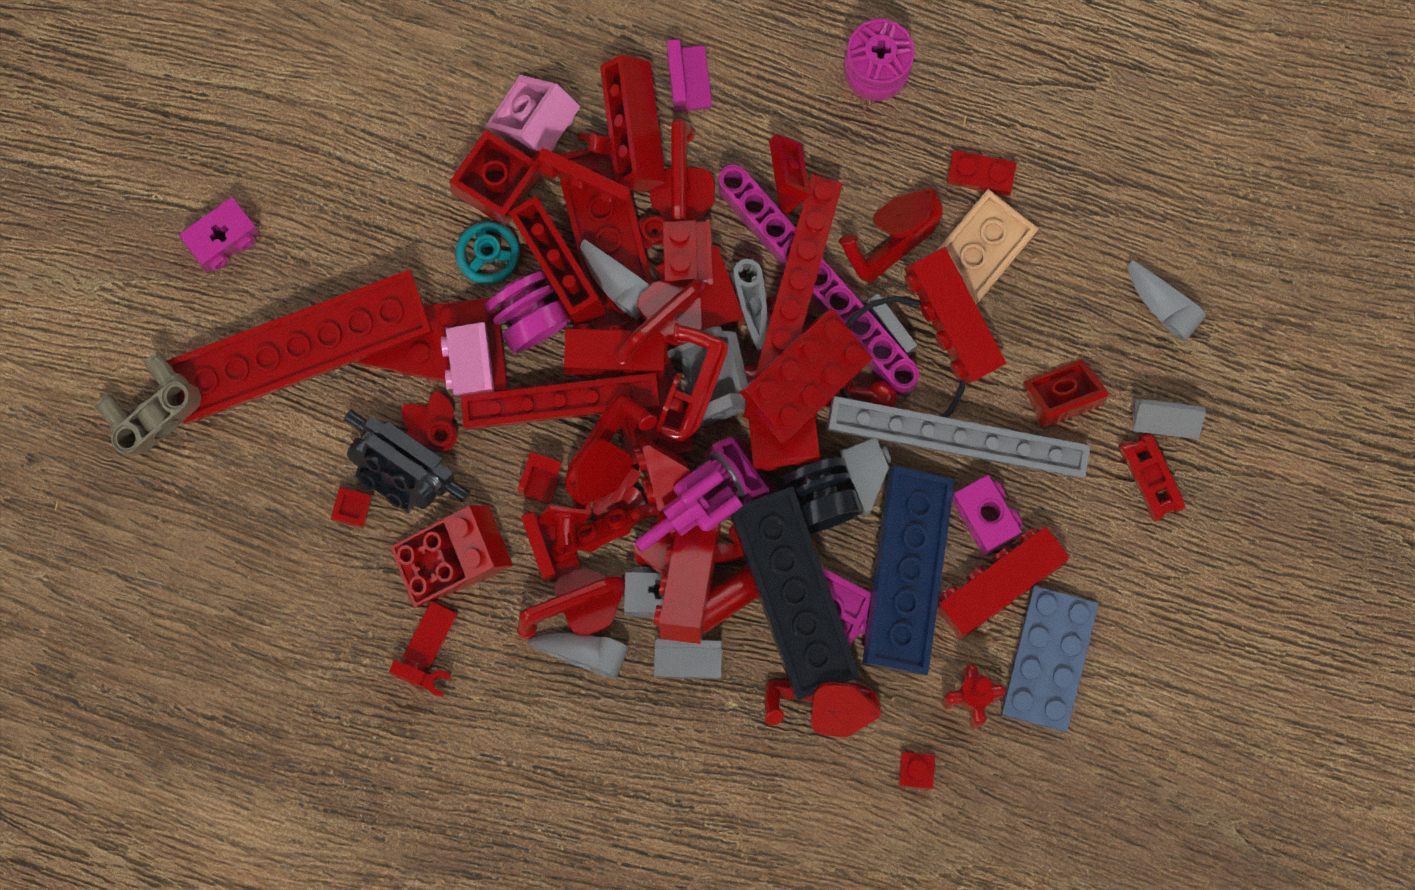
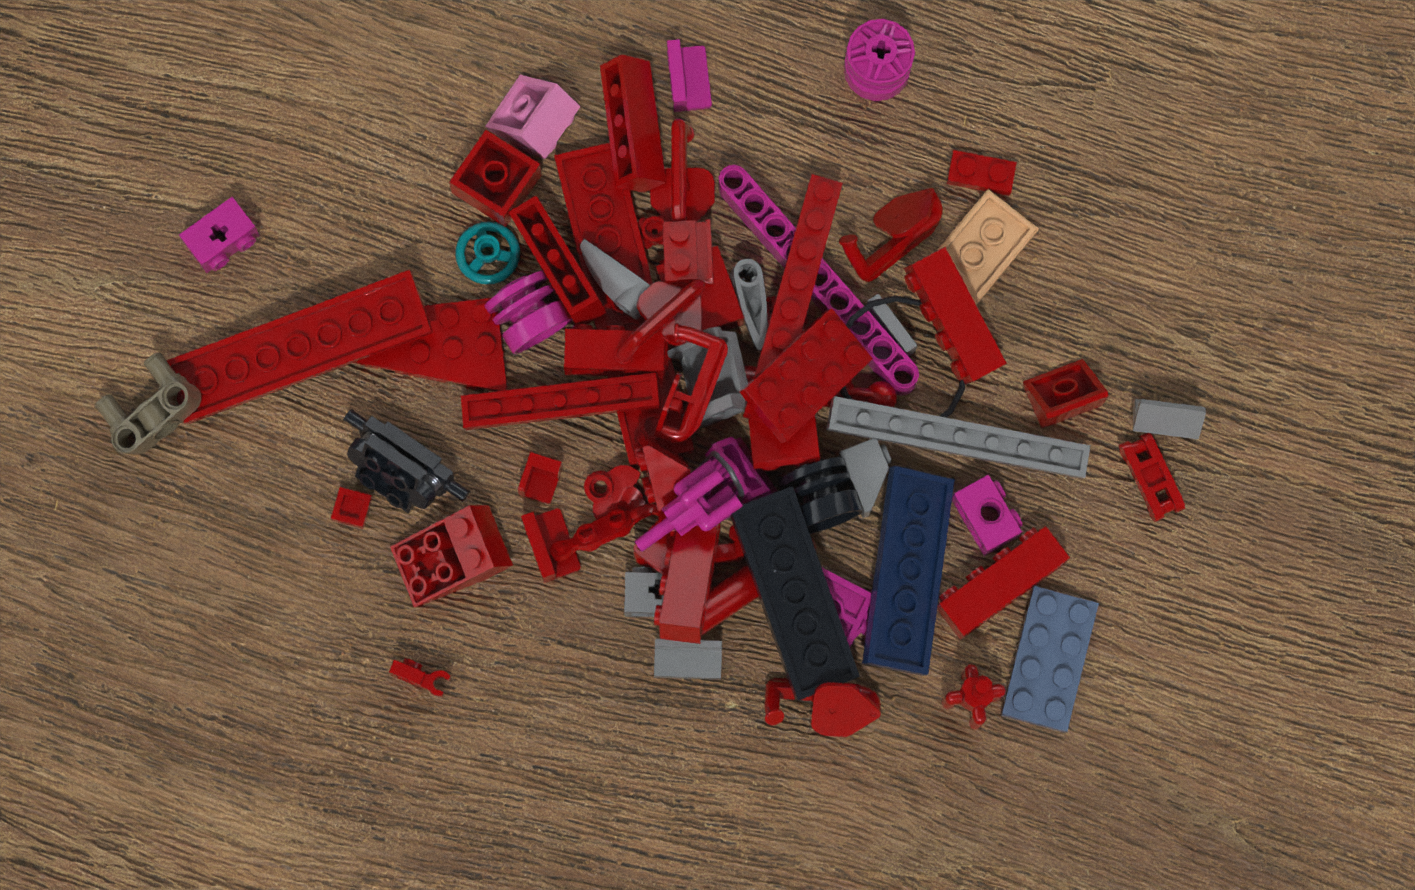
(426, 422): red plate -> none
(430, 635): red piece -> none
(469, 359): bright pink slope -> none
(566, 522): red bracket -> none
(579, 177): red plate -> none
(584, 599): red piece -> none
(592, 653): light grey piece -> none
(597, 143): red hand -> none
(599, 464): red piece -> none
(789, 172): red panel -> none
(917, 770): red plate -> none
(1170, 306): light grey piece -> none

